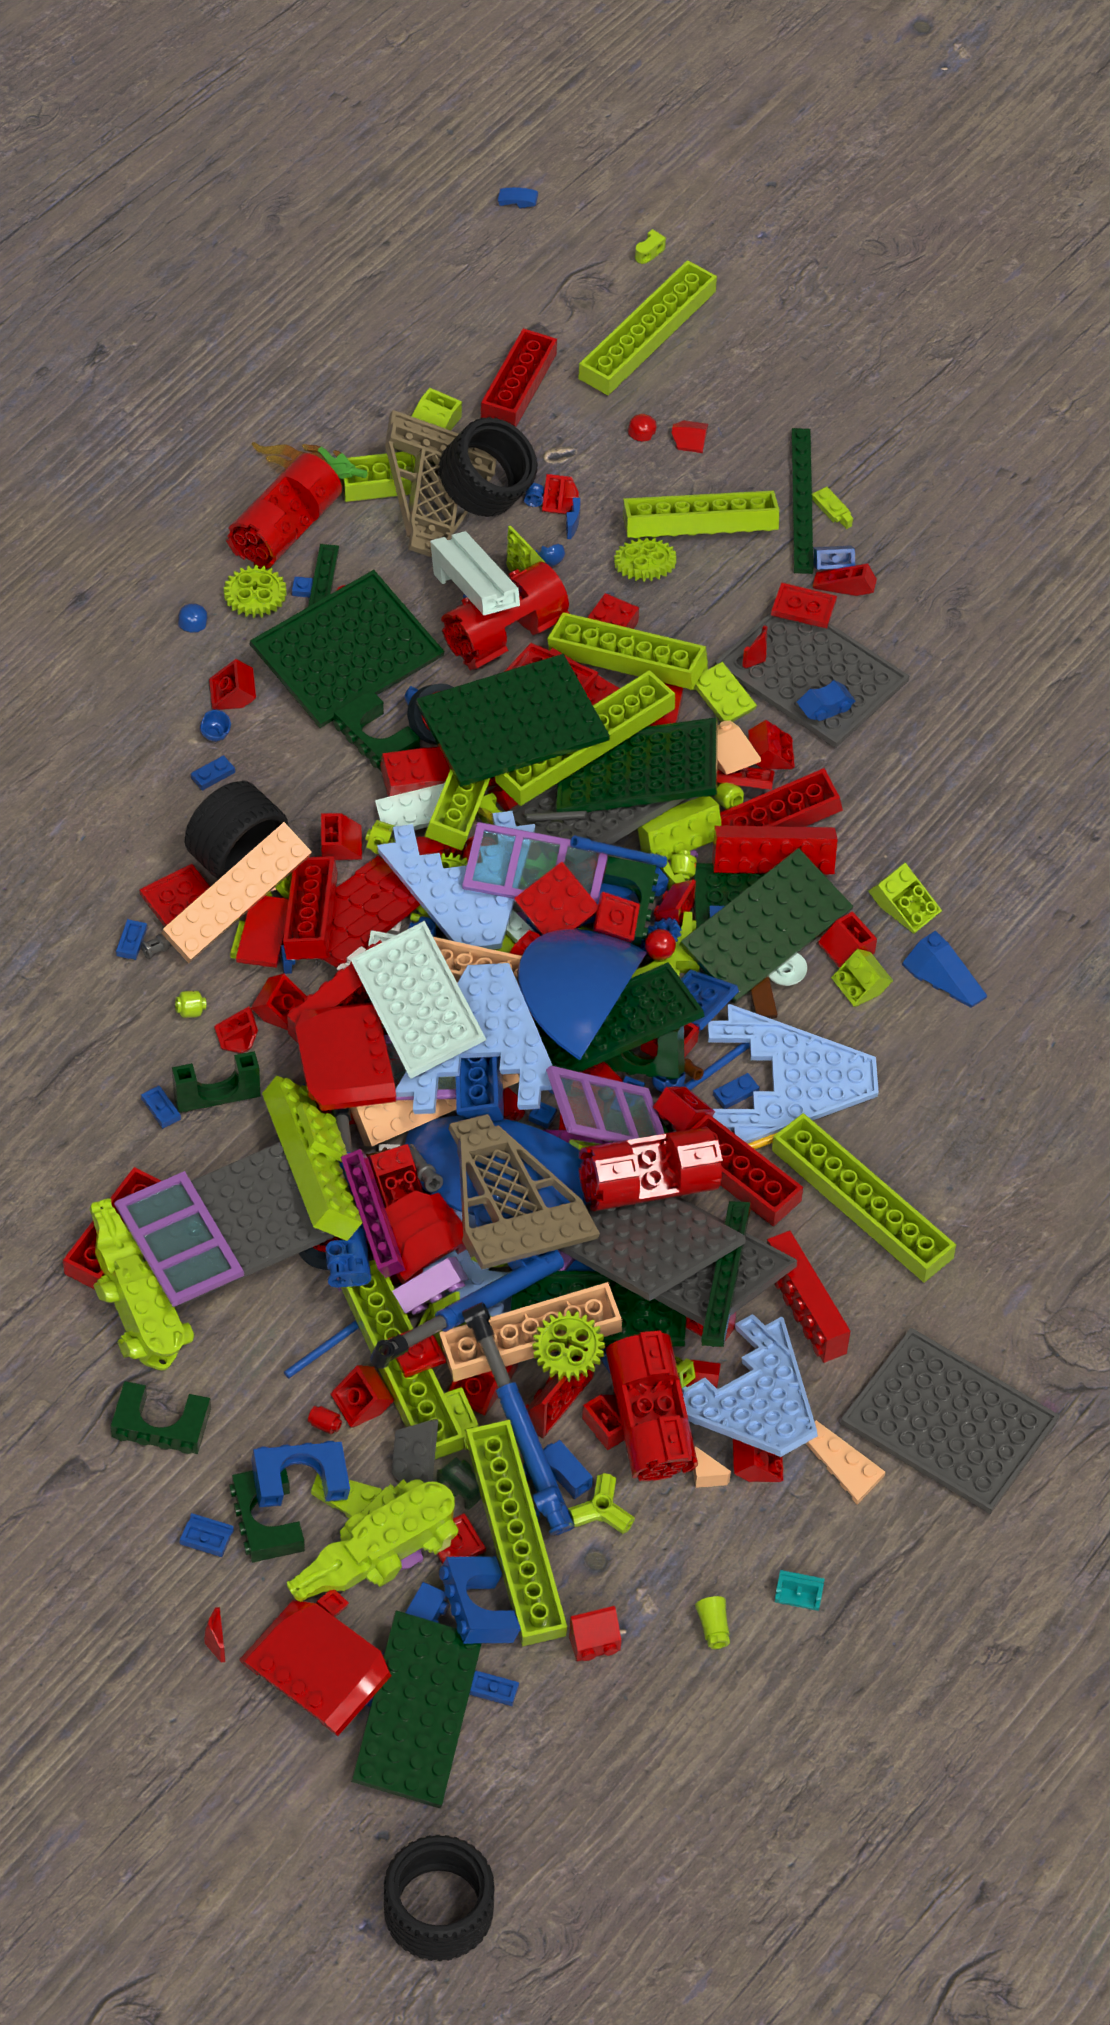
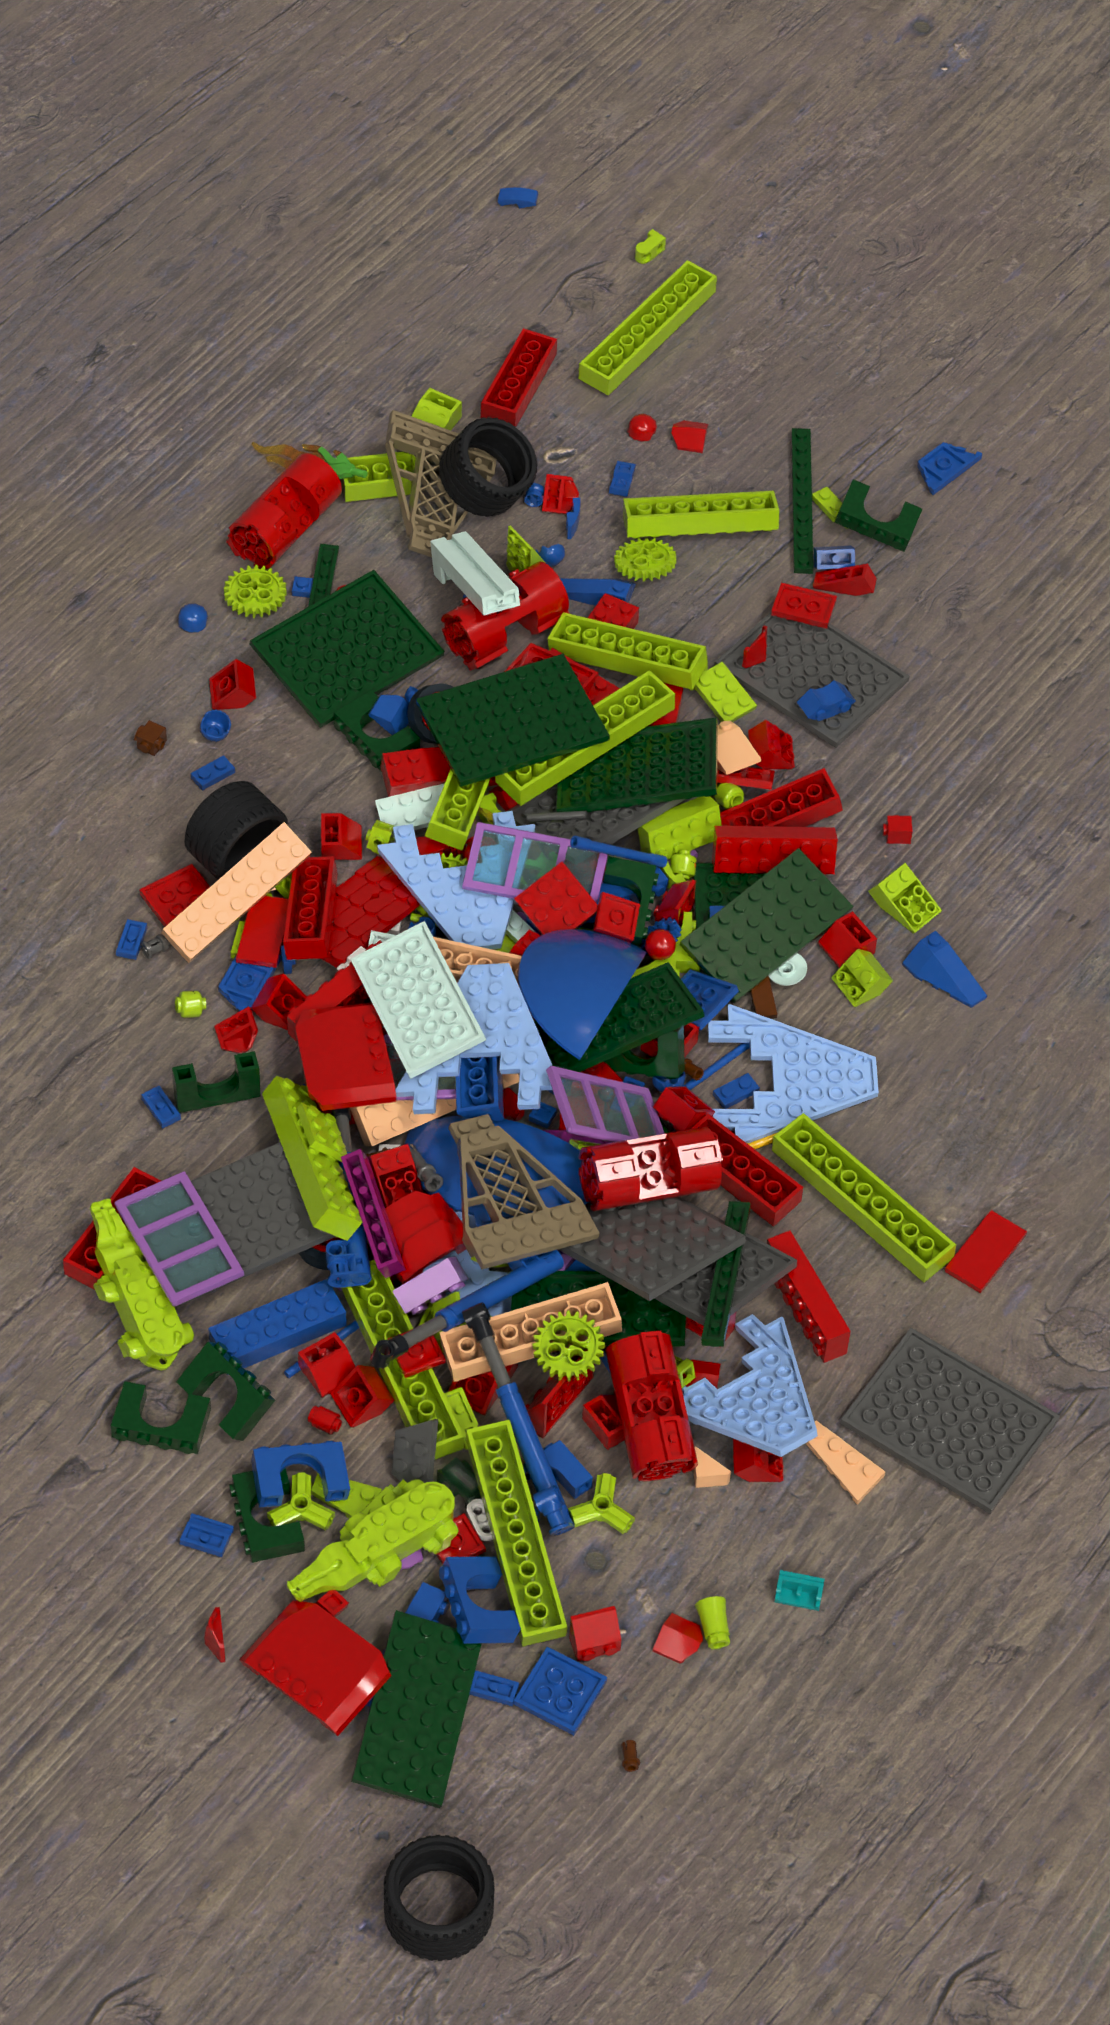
(151, 738): none -> reddish brown brick
(244, 982): none -> blue wing
(252, 1398): none -> dark green arch
(281, 1324): none -> blue brick
(301, 1495): none -> lime piece
(326, 1363): none -> red slope
(390, 713): none -> blue slope
(479, 1521): none -> white plate
(560, 1690): none -> blue plate
(592, 590): none -> blue wedge
(622, 478): none -> blue slope
(630, 1762): none -> reddish brown pin
(678, 1639): none -> red slope
(893, 533): none -> dark green arch
(898, 829): none -> red brick
(945, 465): none -> blue wing
(985, 1251): none -> red tile

